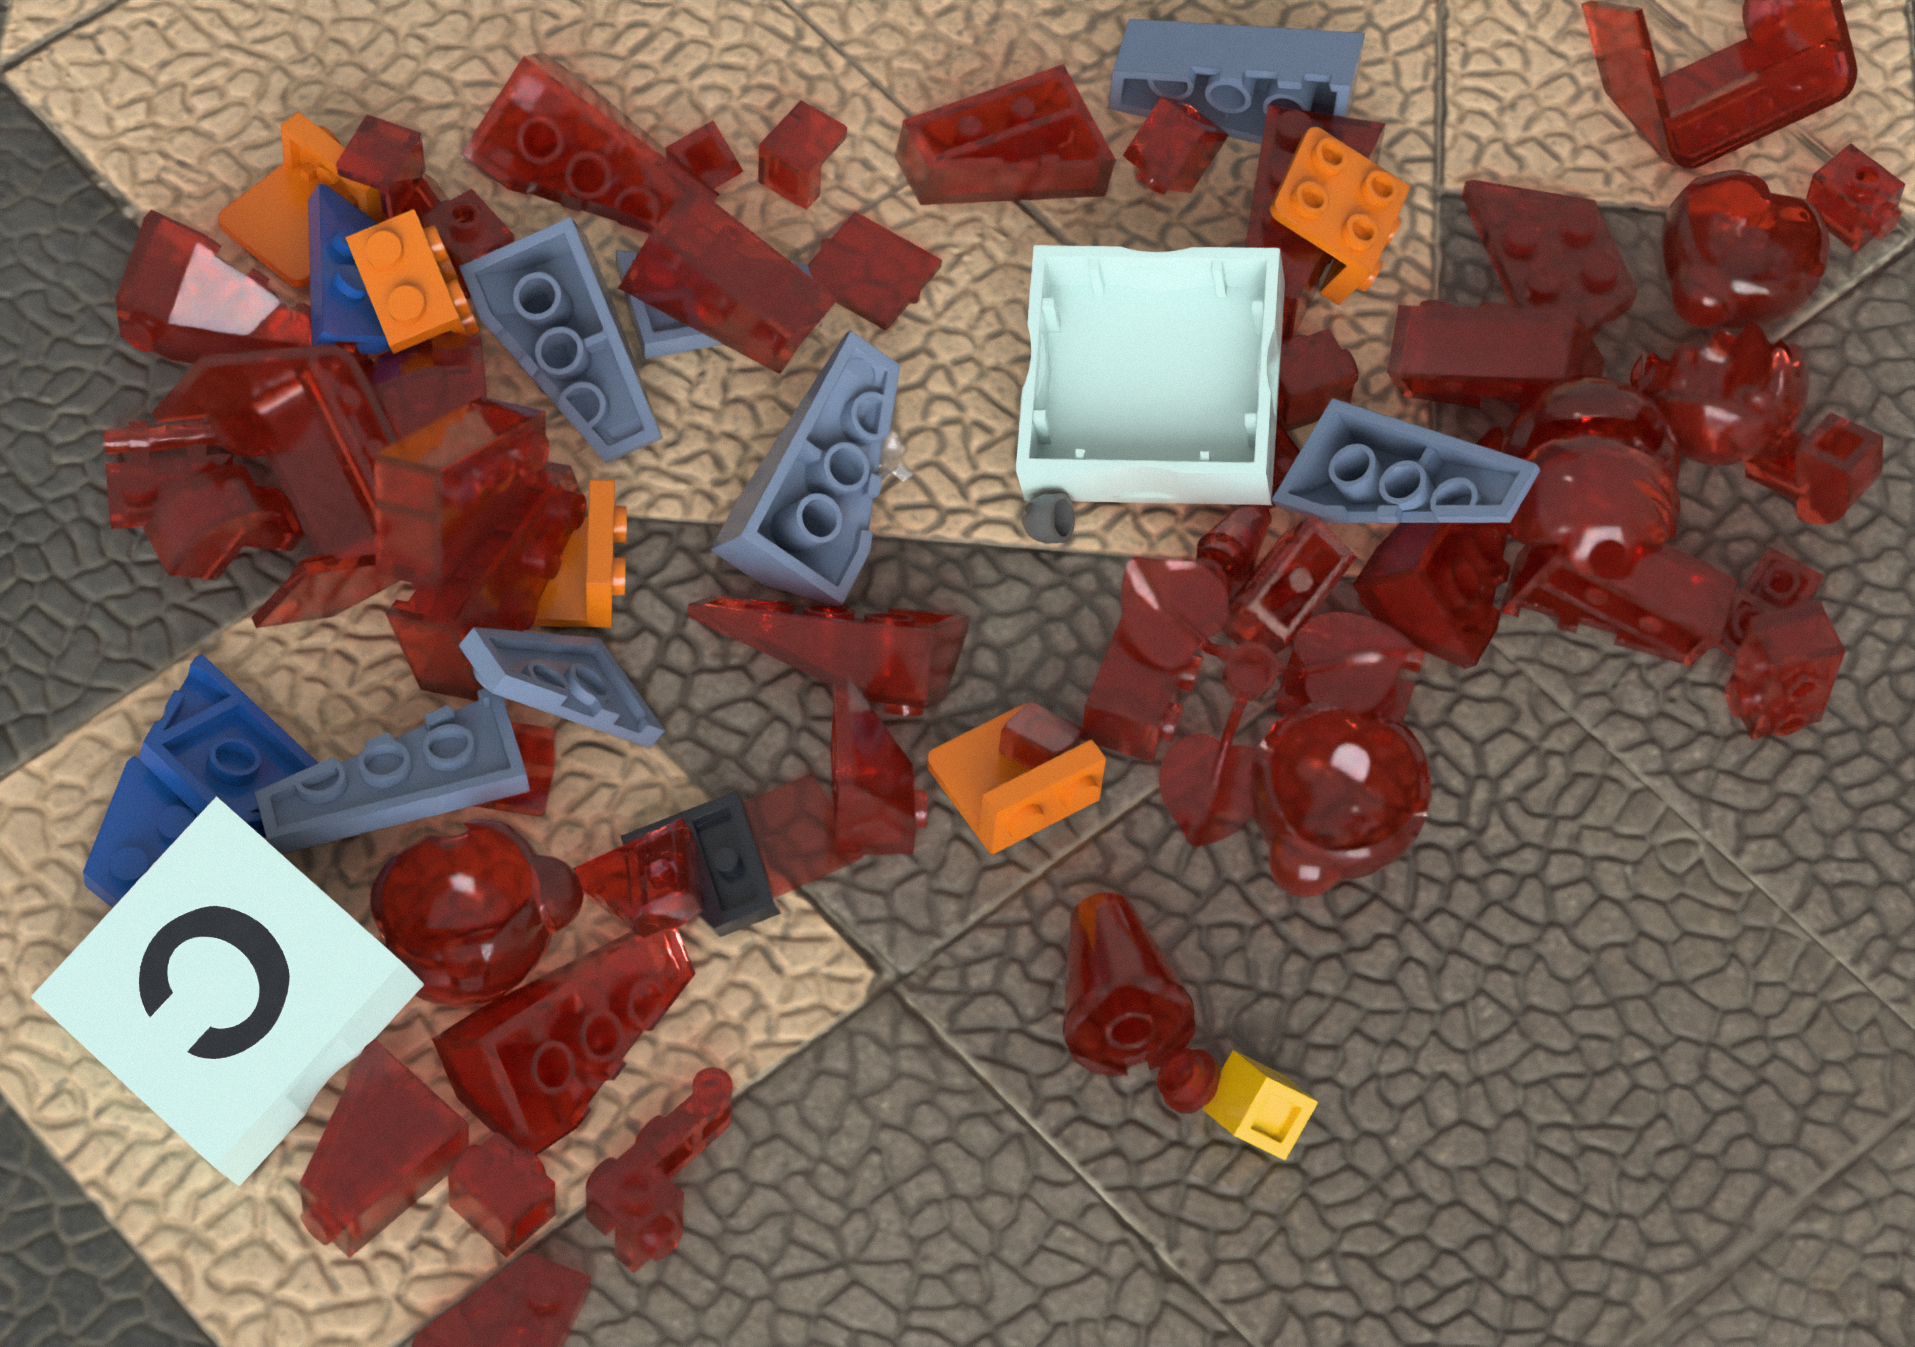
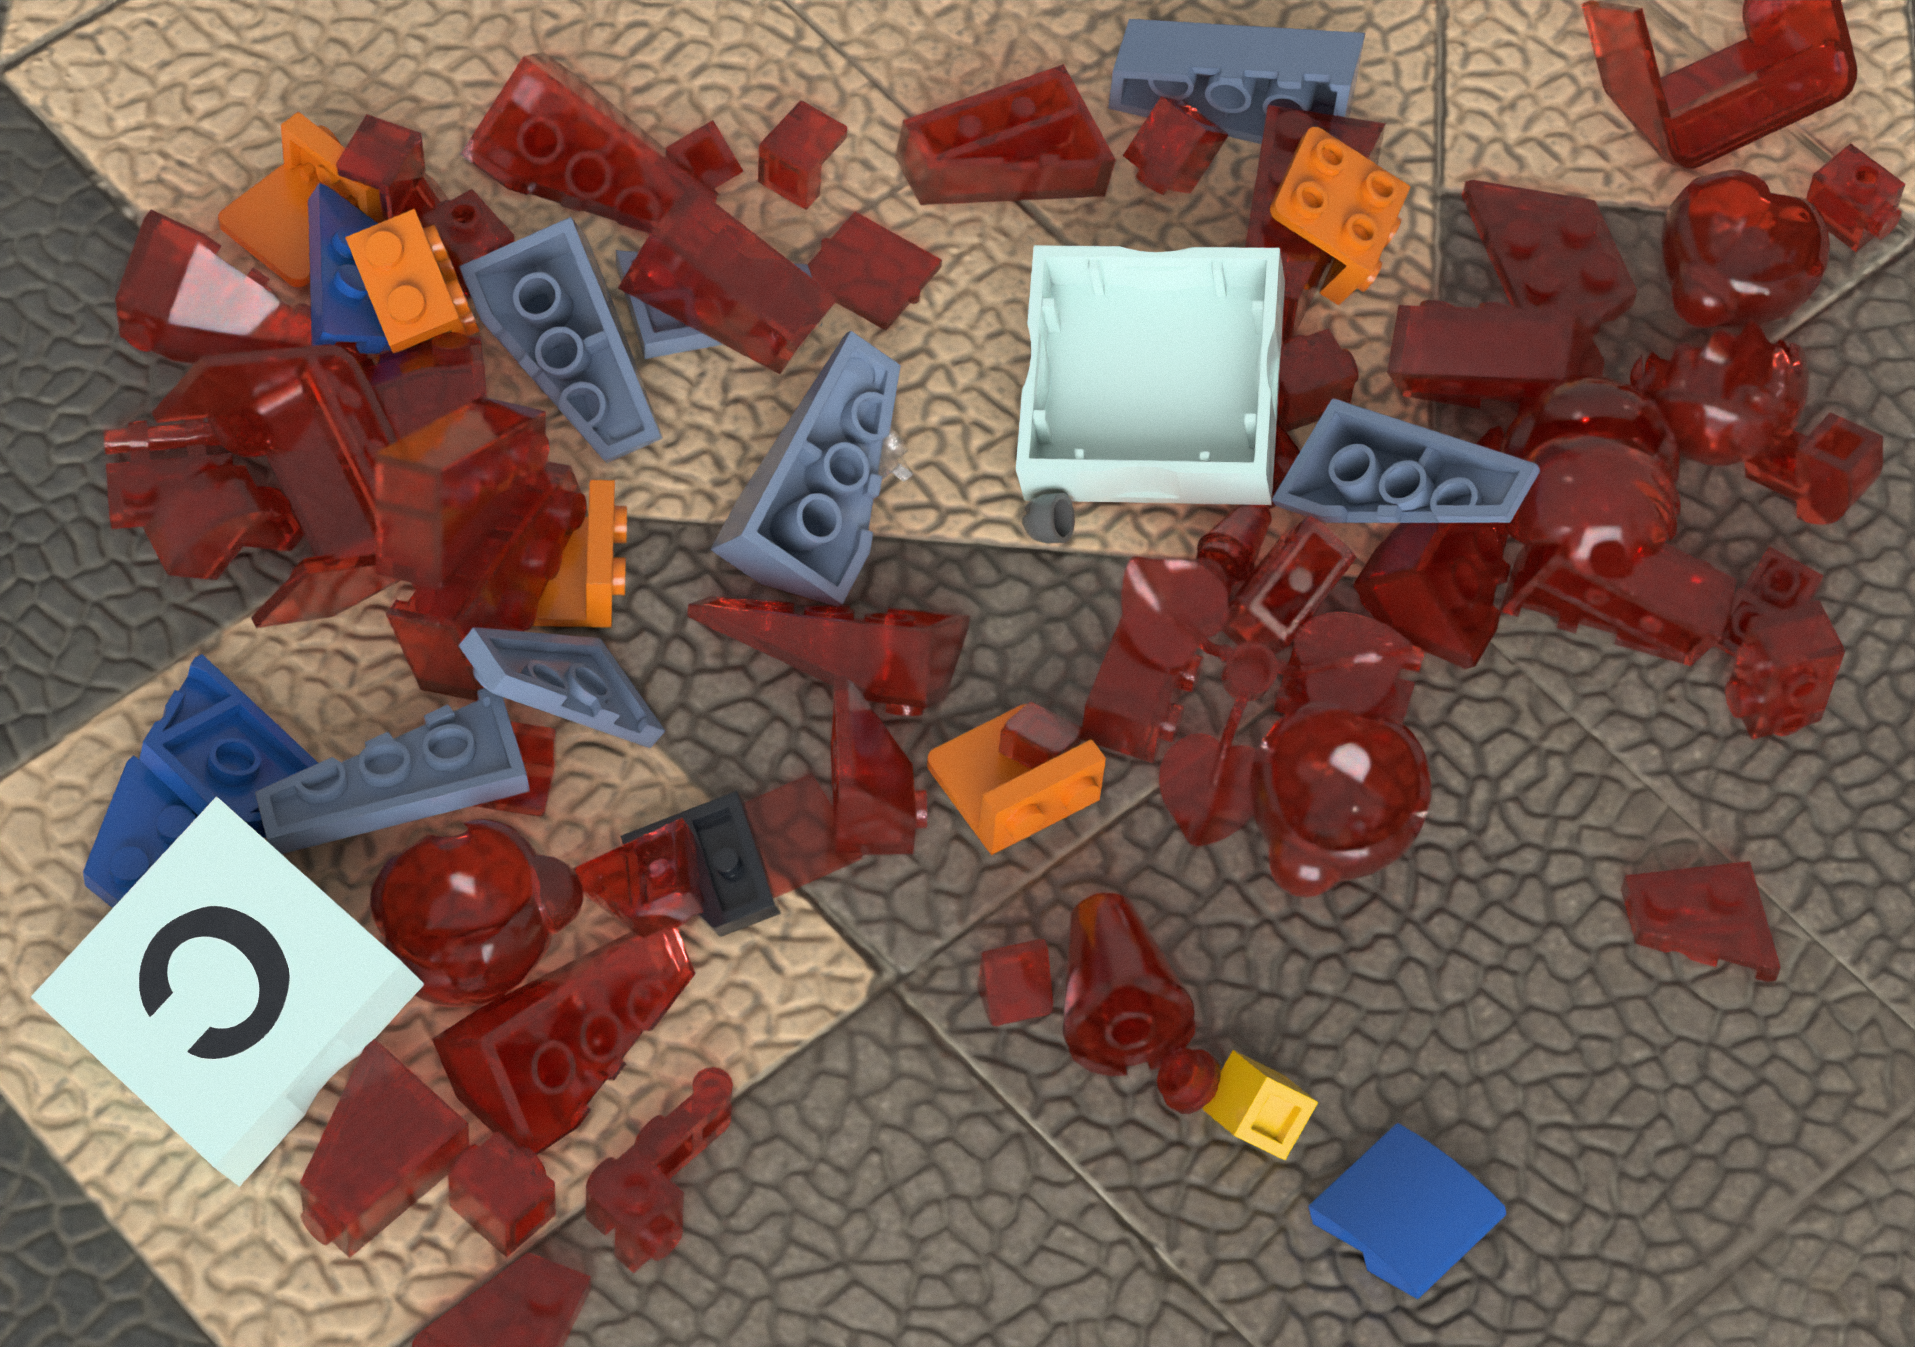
(1016, 982): none -> clear red slope
(1407, 1210): none -> blue slope
(1704, 915): none -> clear red wing

